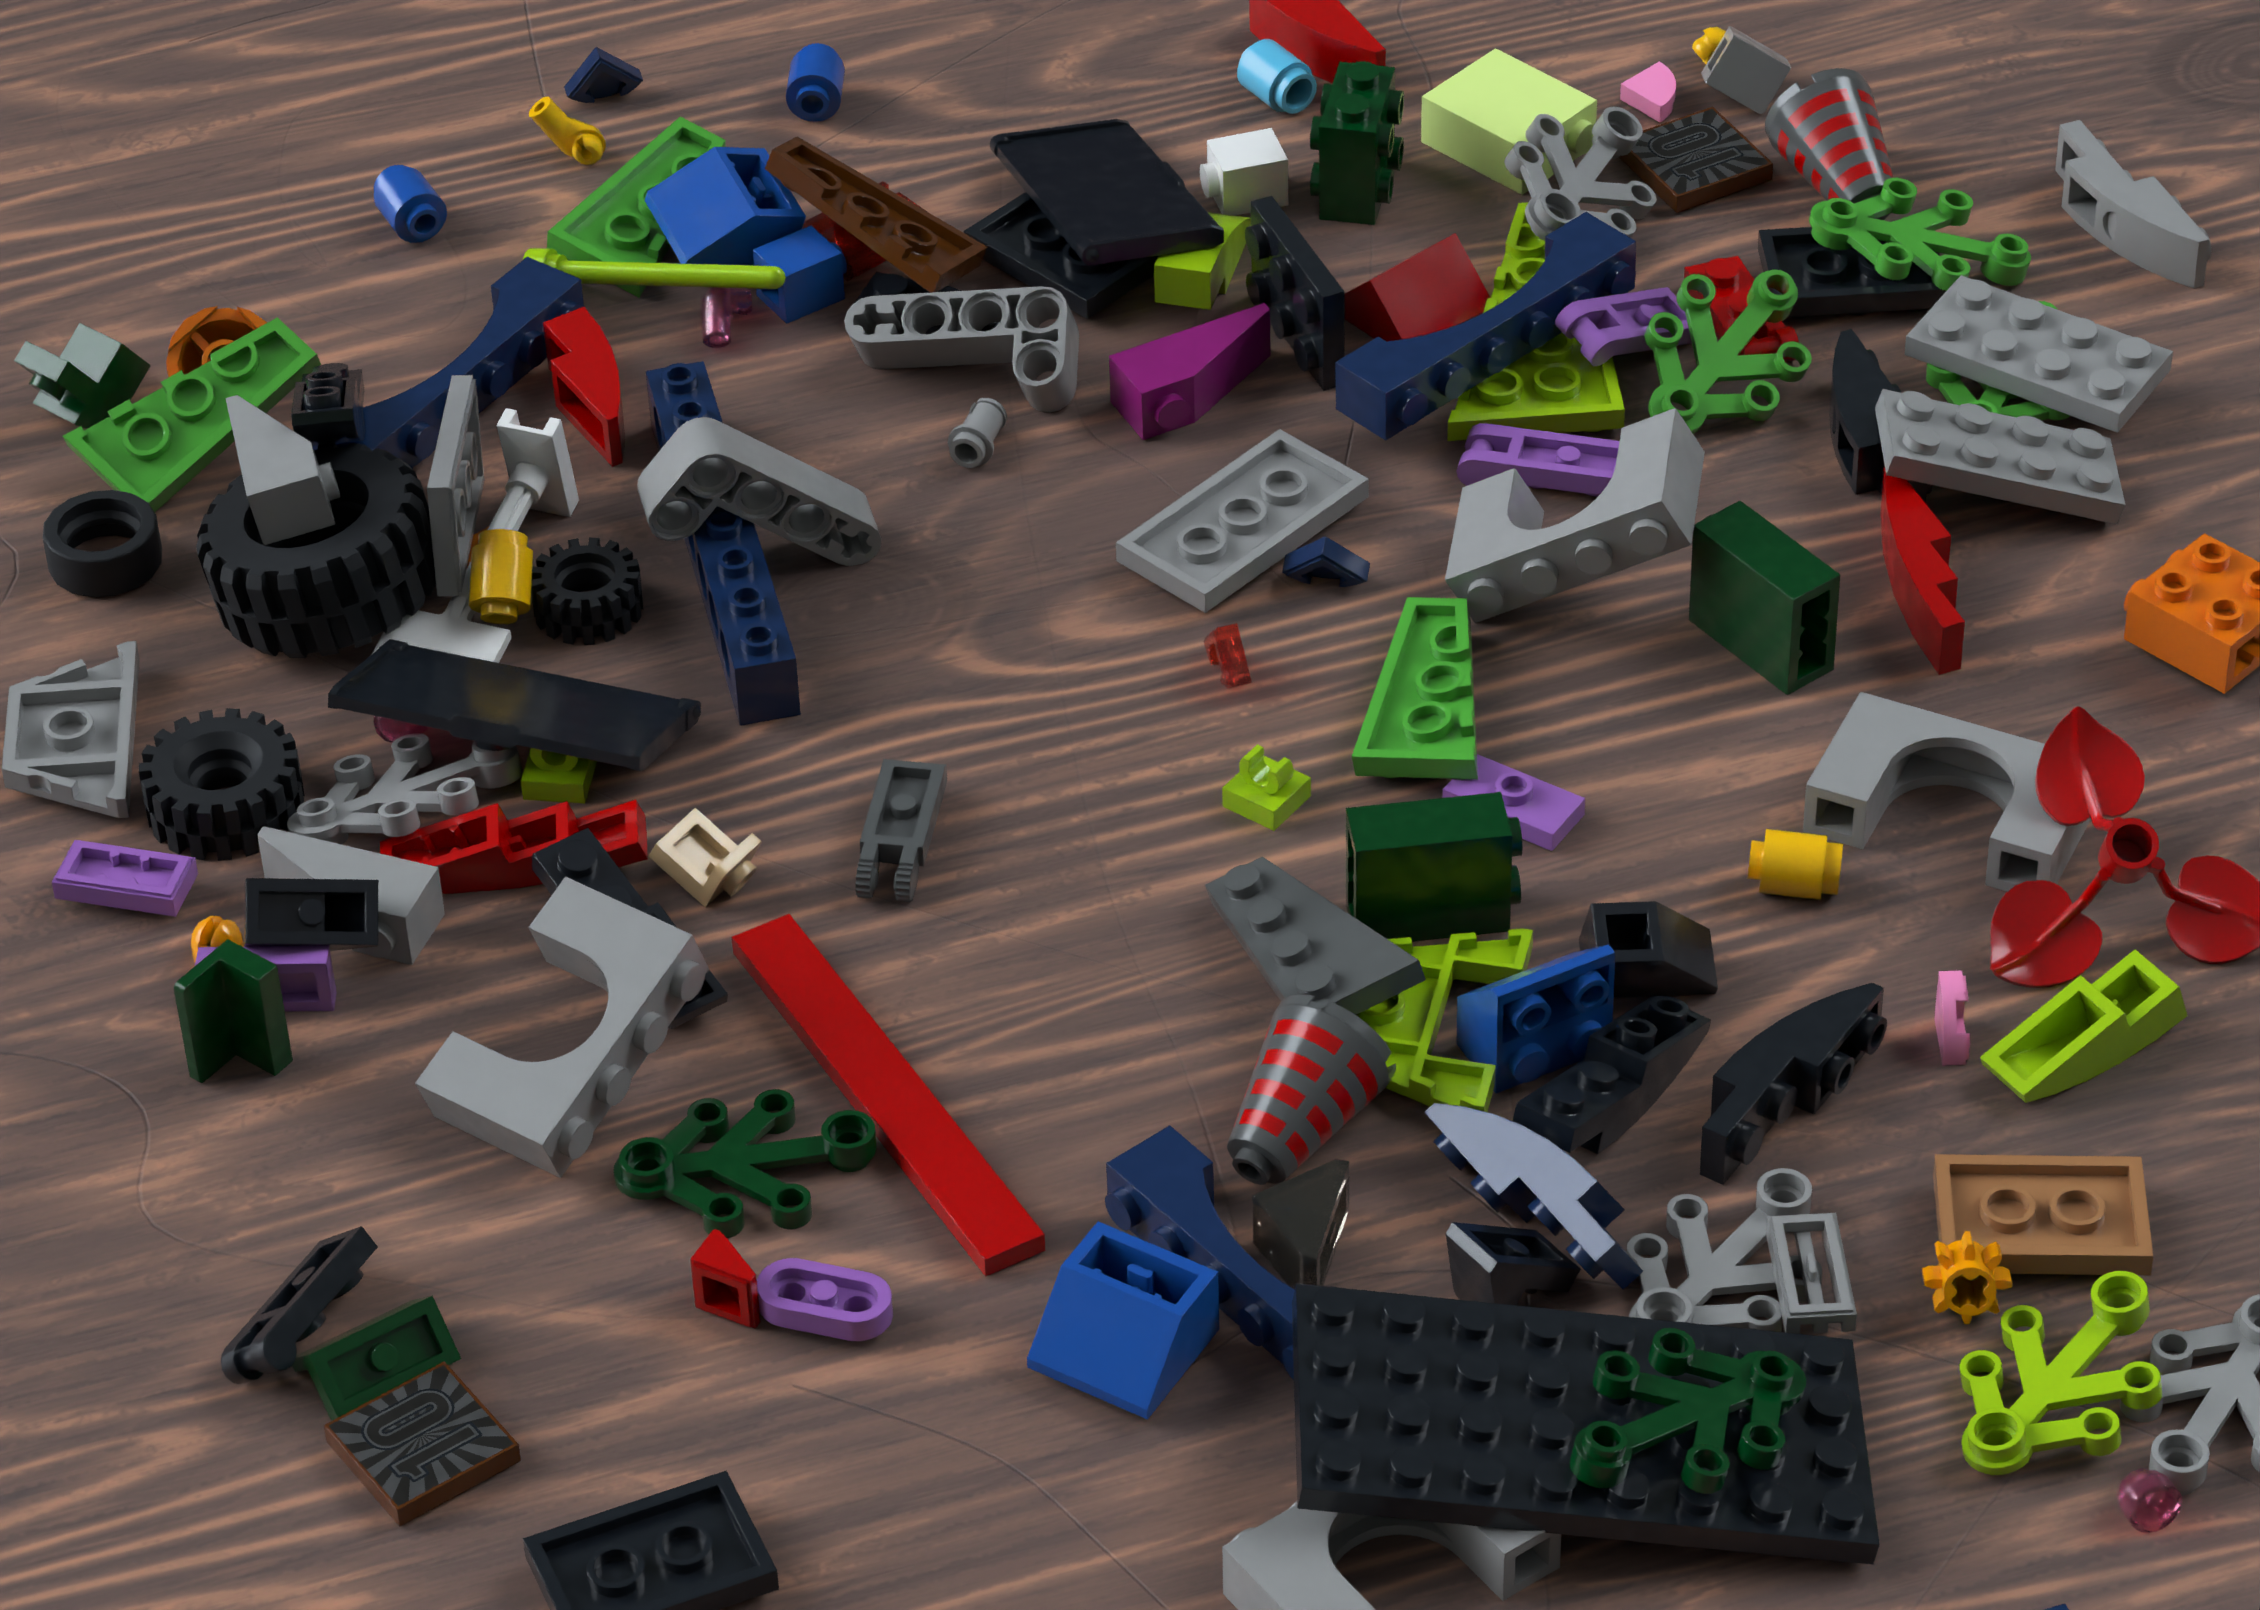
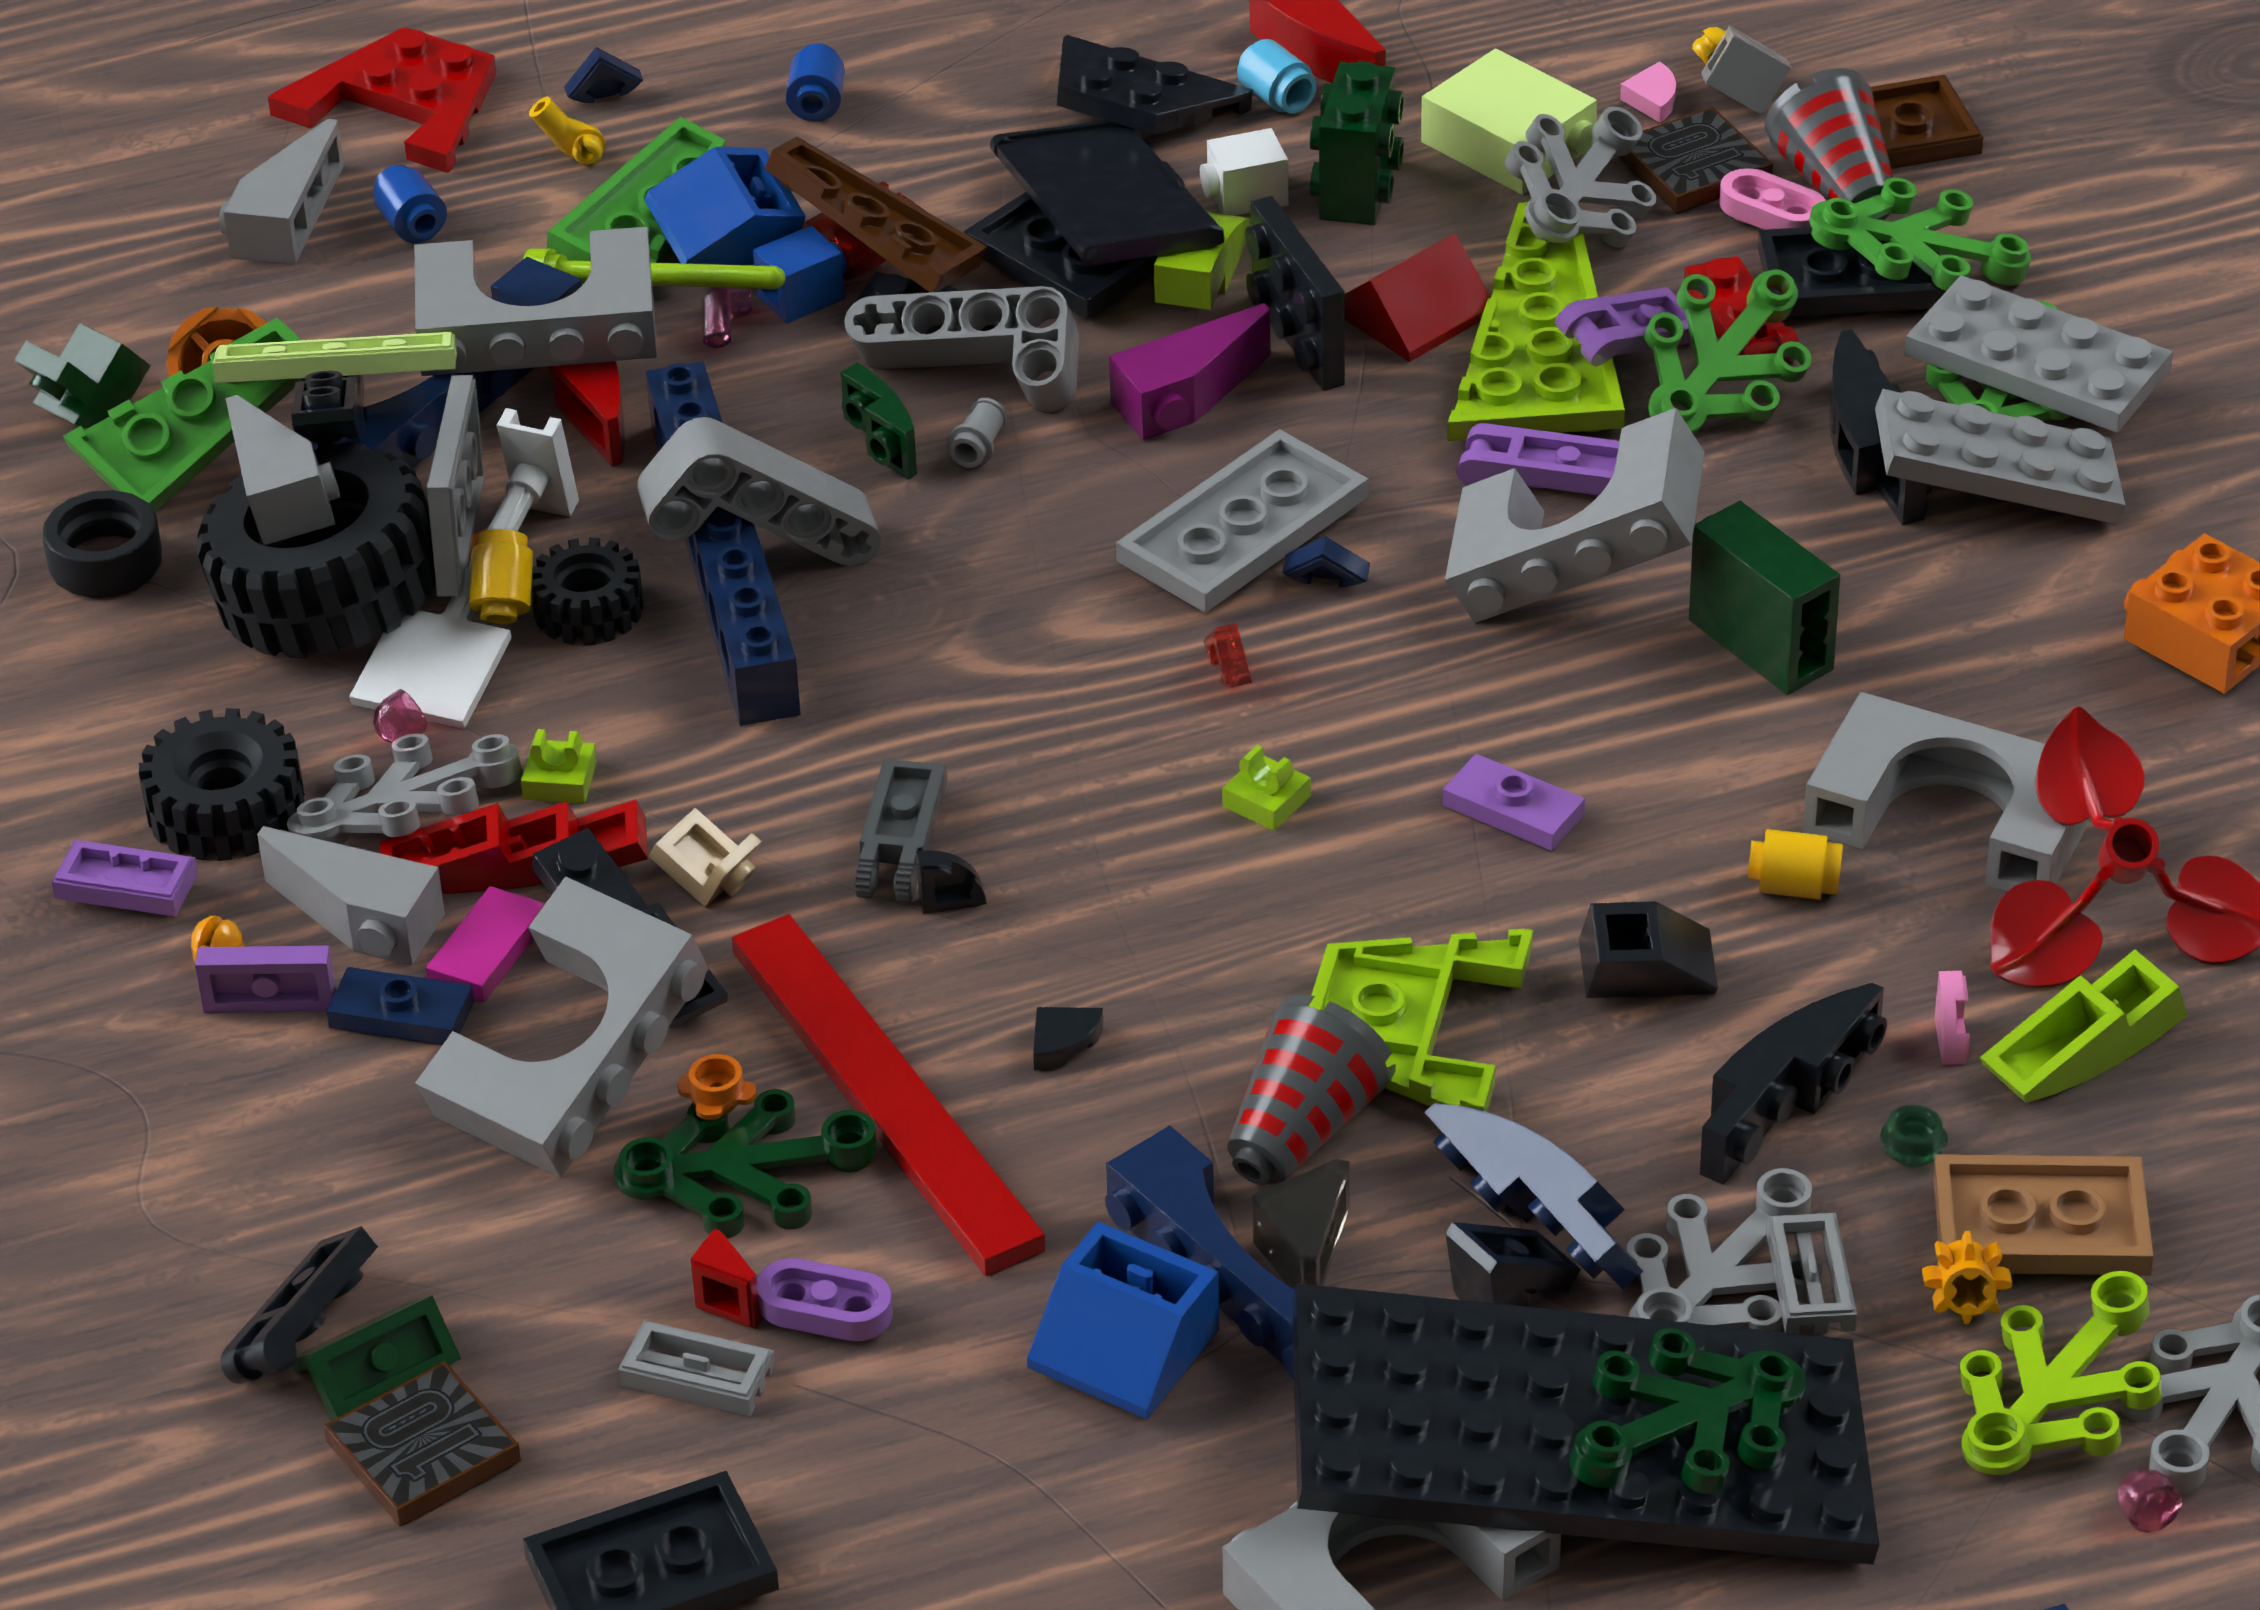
(75, 734): light grey wing -> none
(231, 1009): dark green panel -> none
(283, 198): none -> light grey slope
(311, 913): black slope -> none
(344, 355): none -> yellowish green tile
(399, 1006): none -> dark blue plate
(404, 76): none -> red wing
(486, 942): none -> dark pink tile
(514, 705): black door -> none
(599, 322): none -> light grey arch
(692, 1376): none -> light grey tile
(716, 1086): none -> orange plate
(880, 413): none -> dark green slope
(947, 882): none -> black tile
(1063, 1033): none -> black tile
(1140, 91): none -> black wing
(1308, 941): dark grey wing -> none
(1406, 379): dark blue arch -> none
(1424, 698): bright green wing -> none
(1433, 866): dark green brick -> none
(1538, 1016): blue slope -> none
(1618, 1079): black slope -> none
(1766, 199): none -> bright pink plate
(1914, 1135): none -> clear green plate
(1920, 575): red slope -> none
(1925, 122): none -> reddish brown tile
(2128, 215): light grey slope -> none

